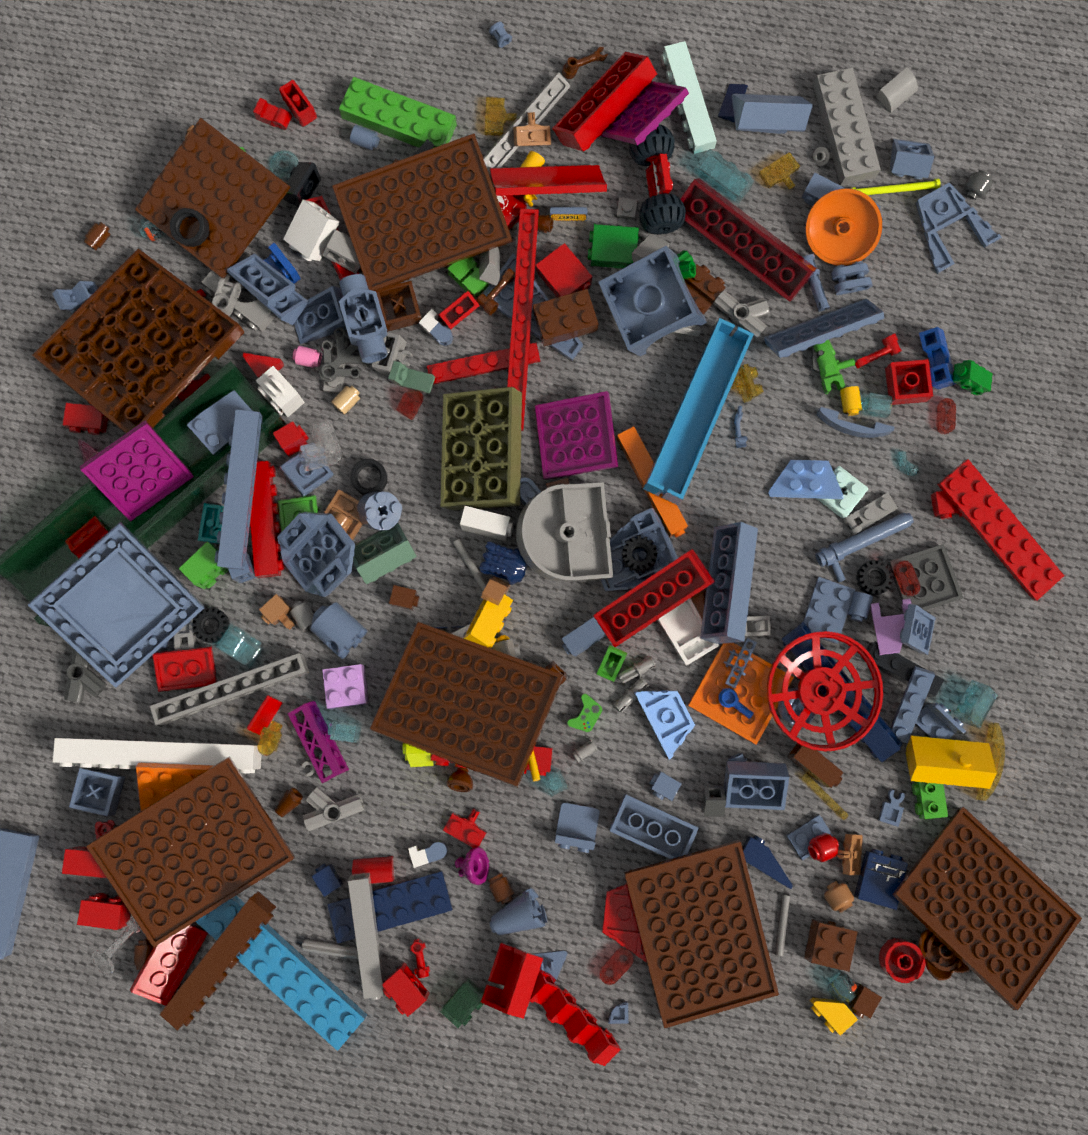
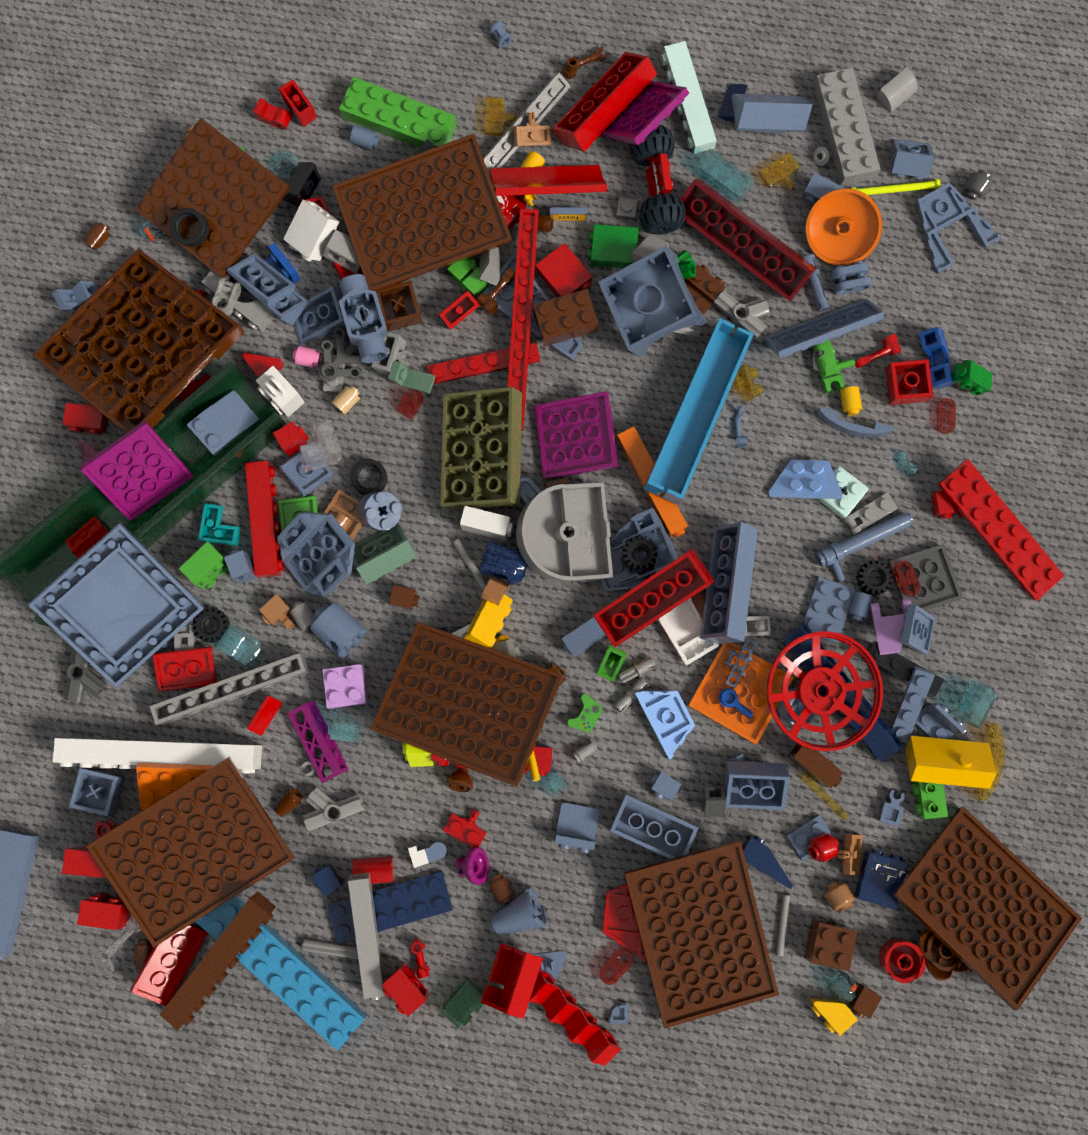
(239, 490): sand blue brick -> none
(270, 739): clear yellow hips -> none
(440, 333): leg -> none
(877, 405): clear light blue brick -> none

